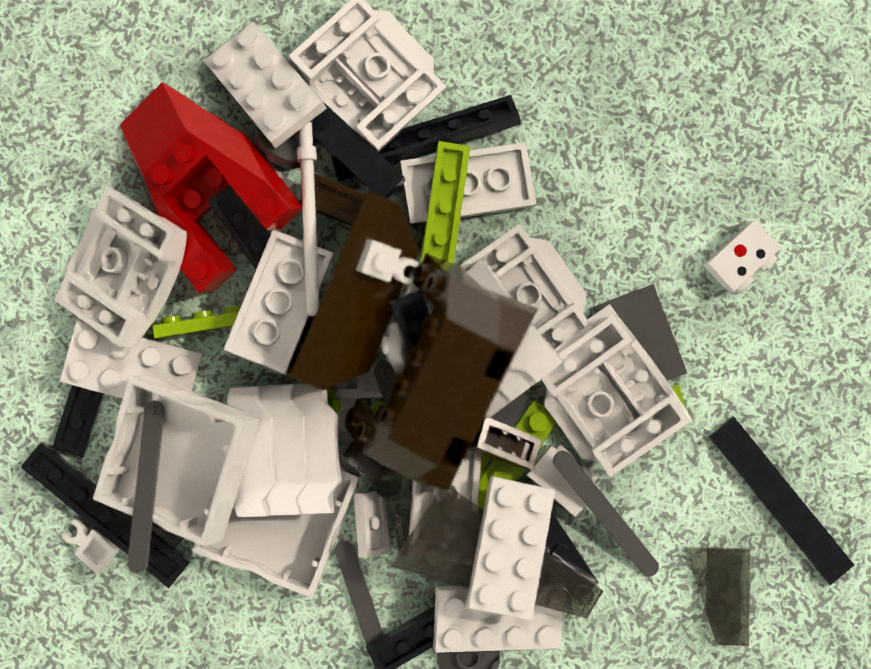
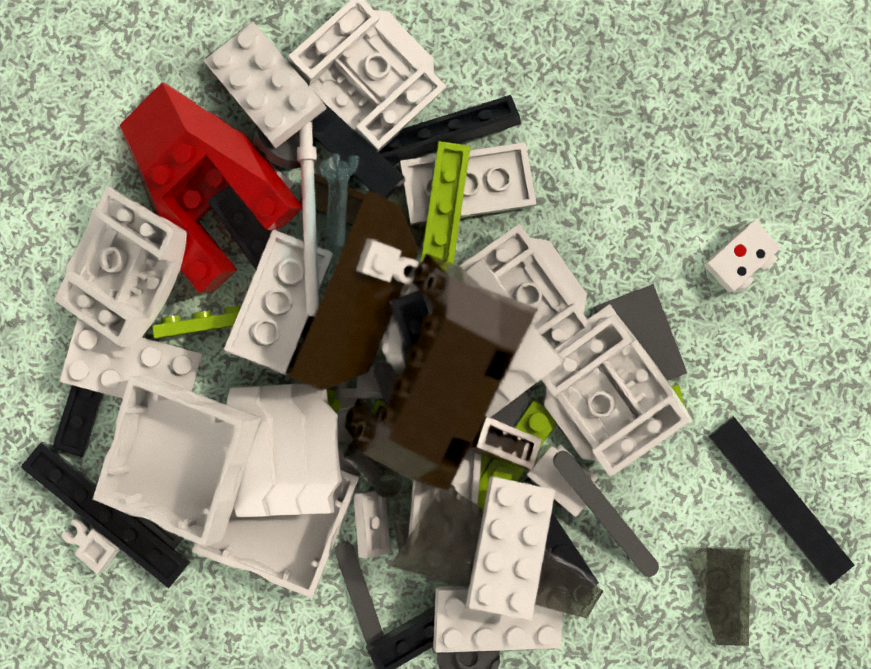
(146, 487): dark grey piece -> none
(337, 197): none -> clear light blue flag

